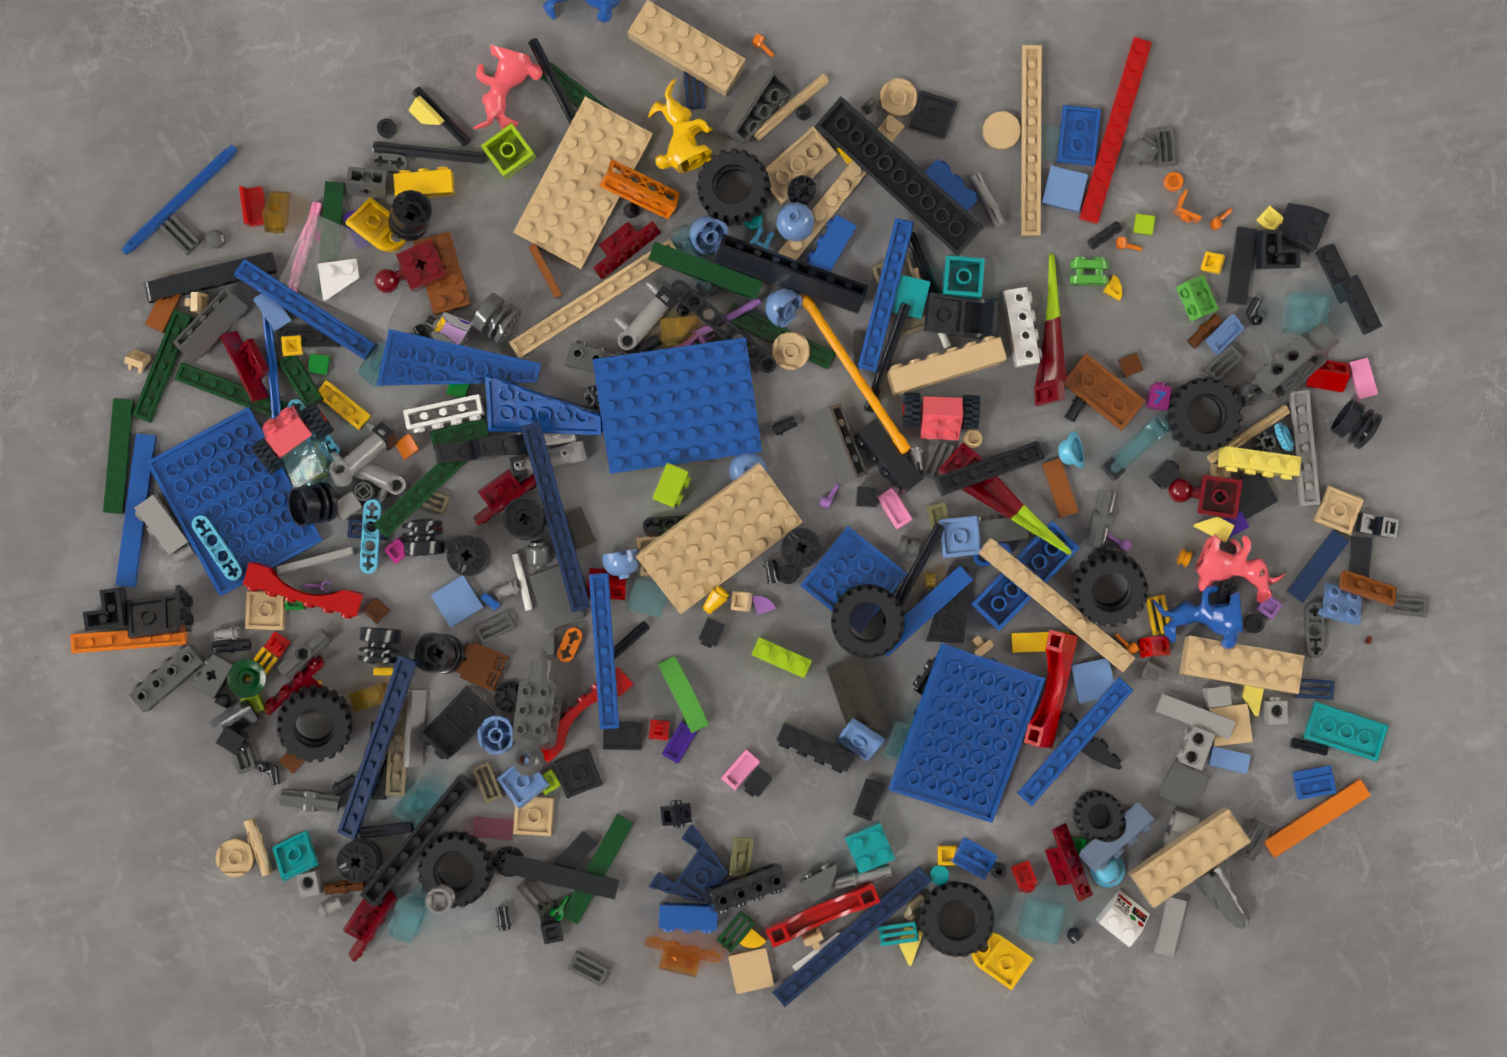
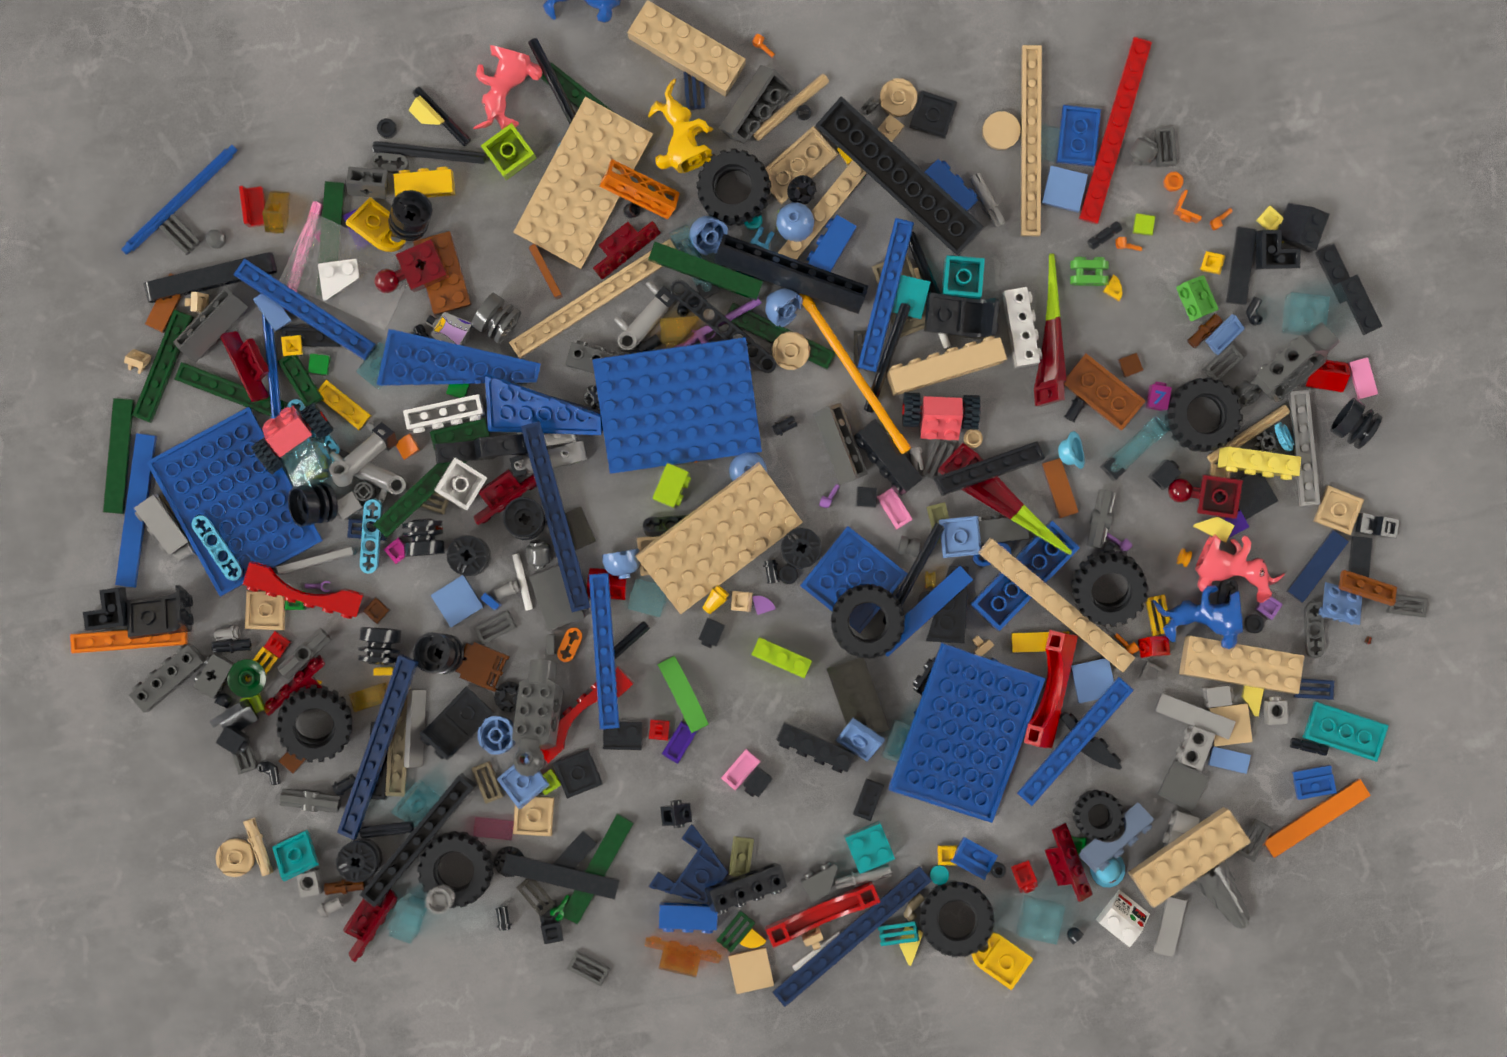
(460, 484): none -> white slope

